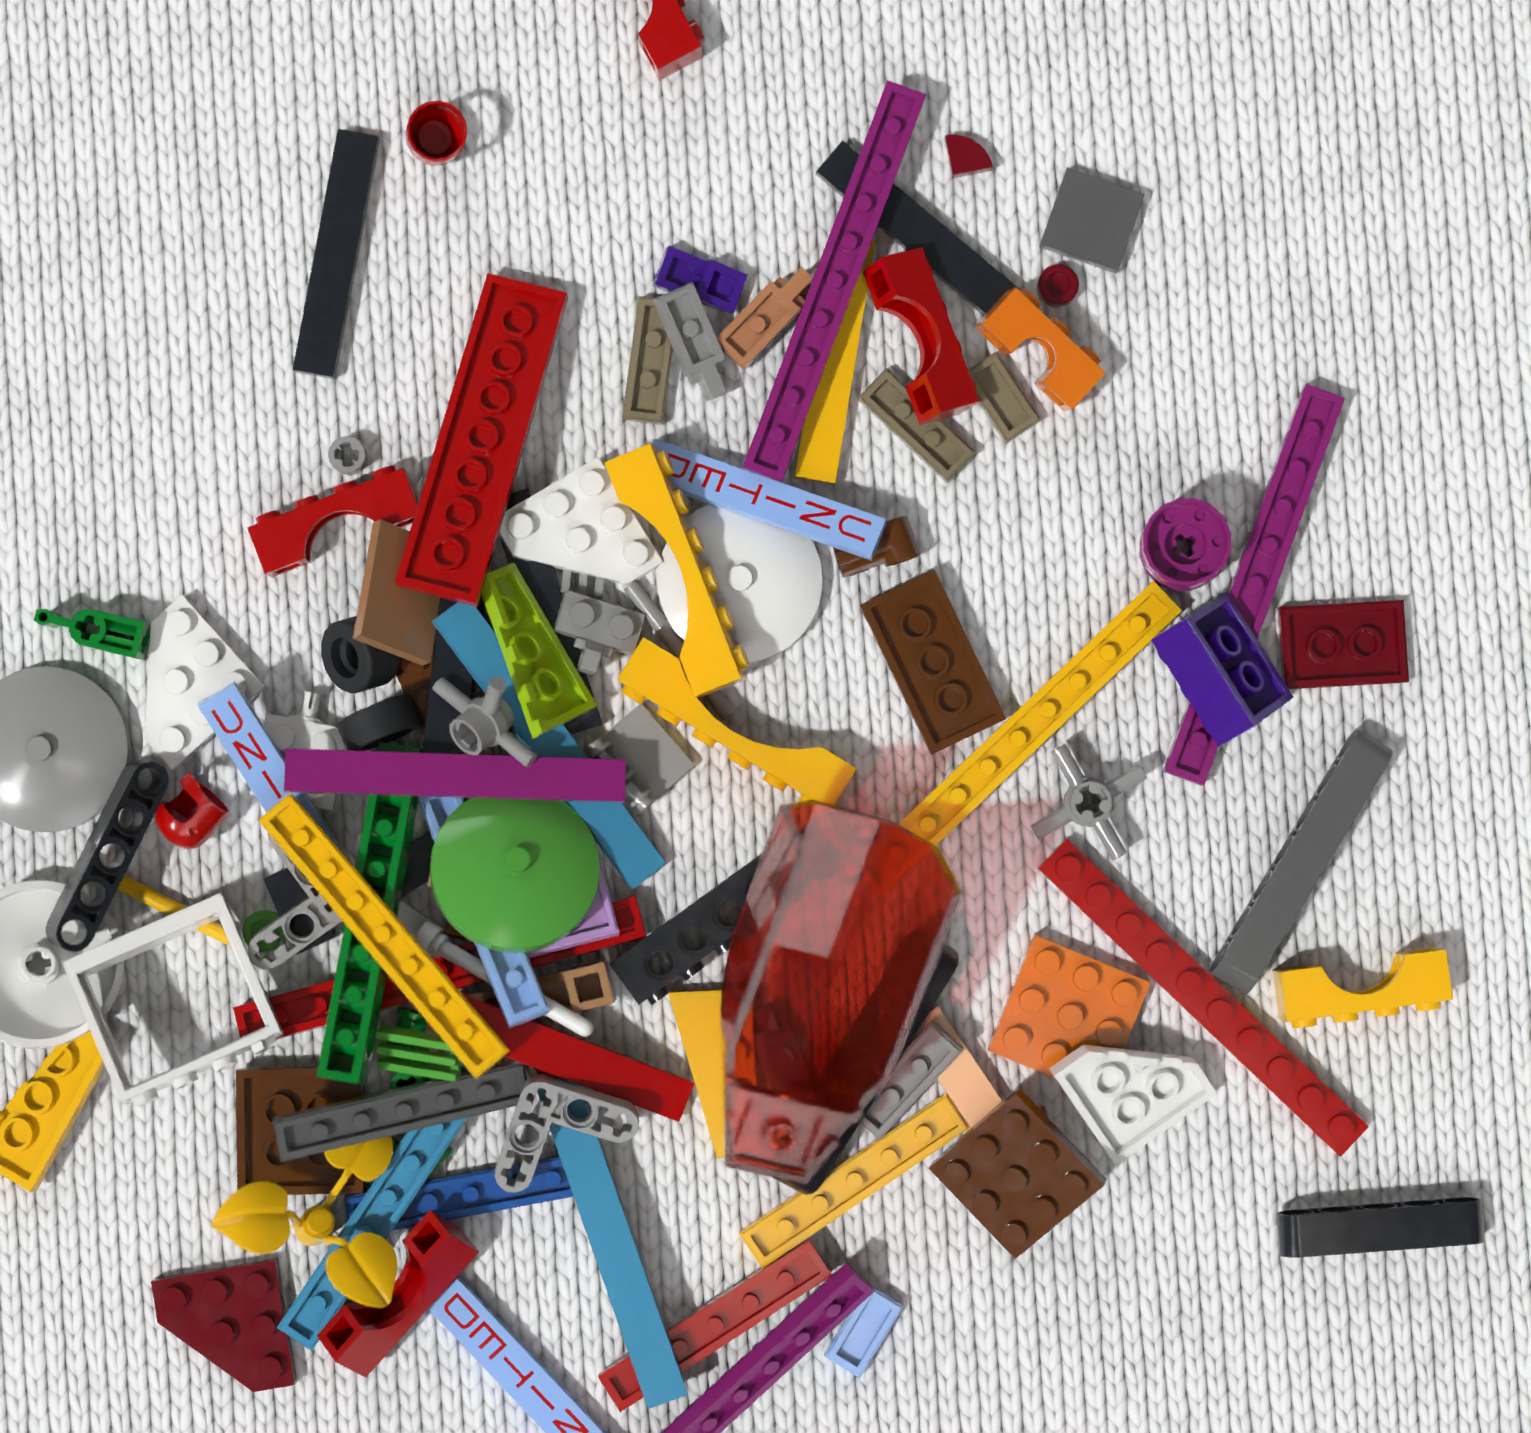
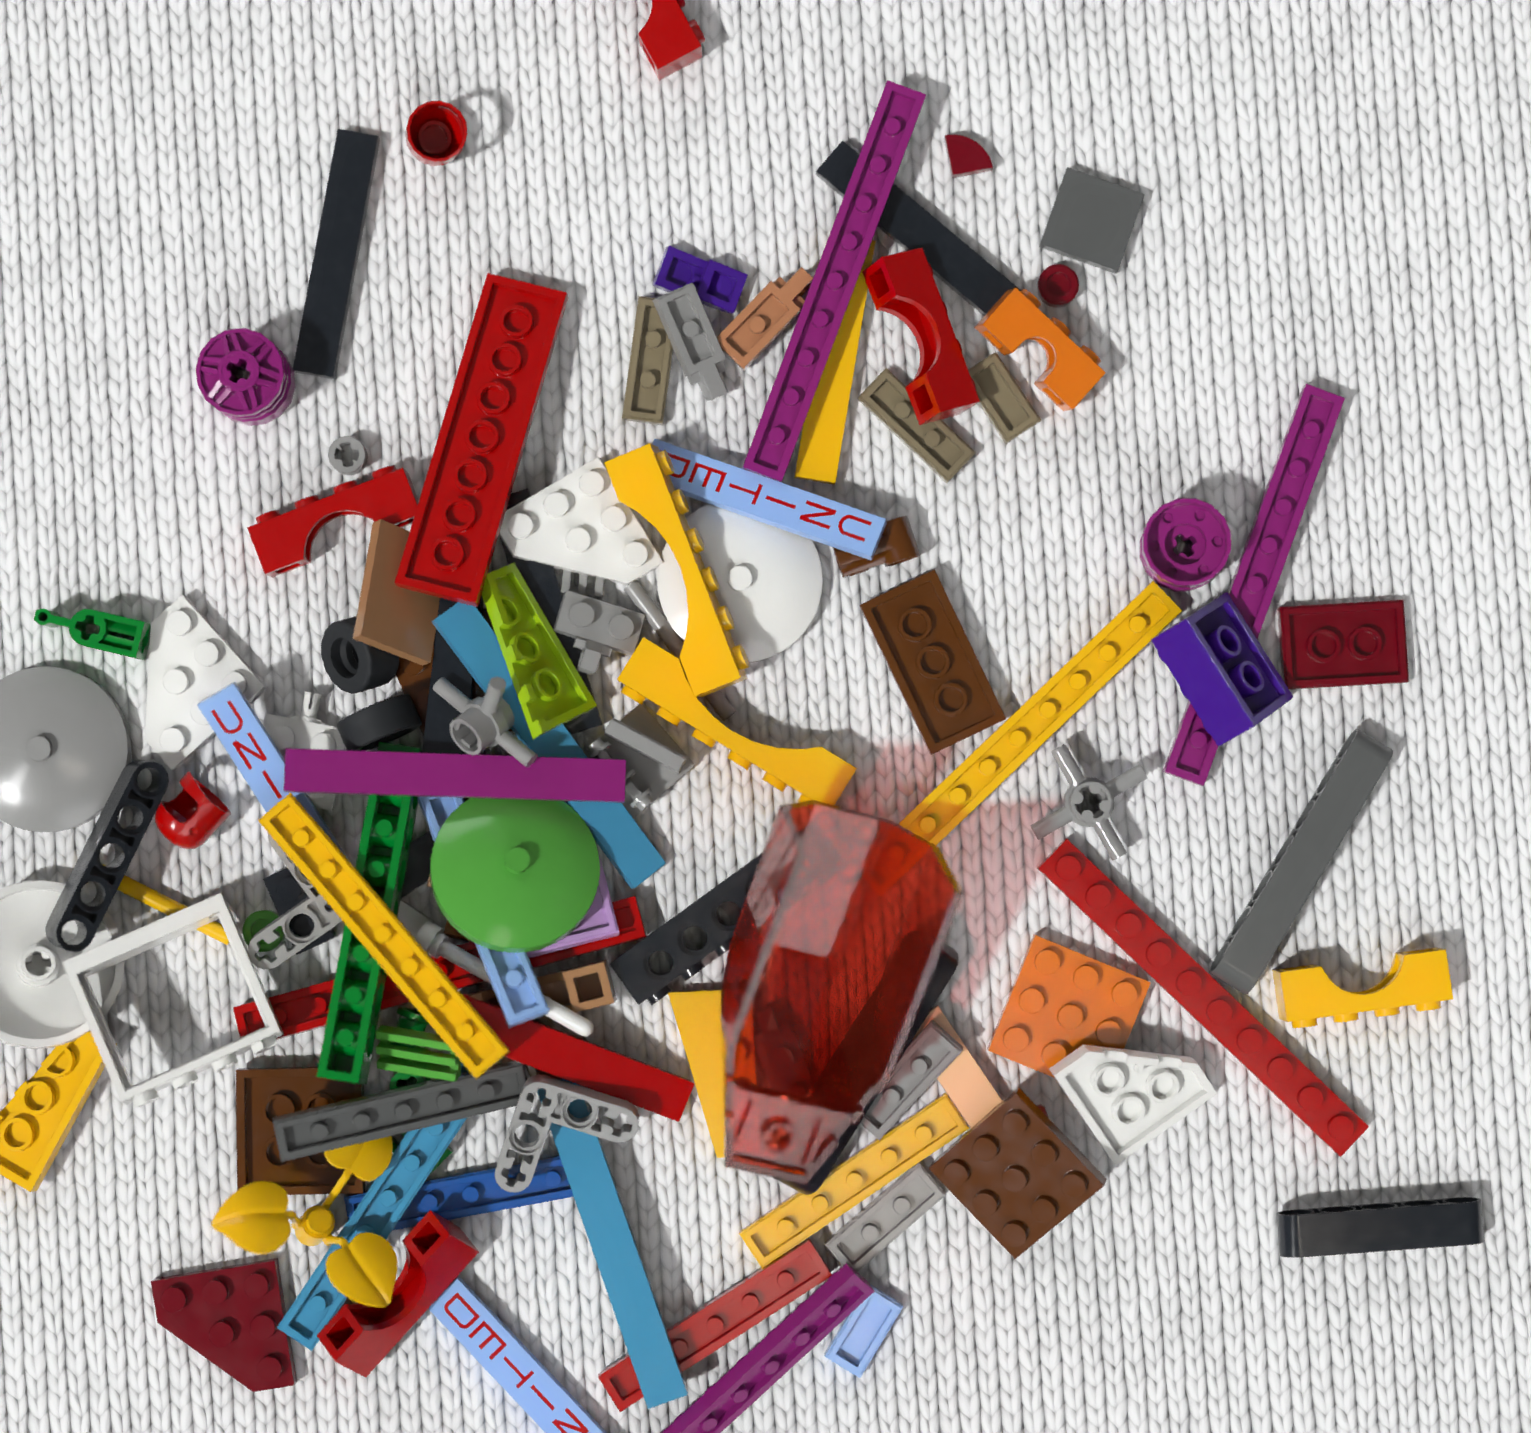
(252, 400): none -> magenta wheel
(645, 745): none -> light grey tile
(885, 1218): none -> light grey tile

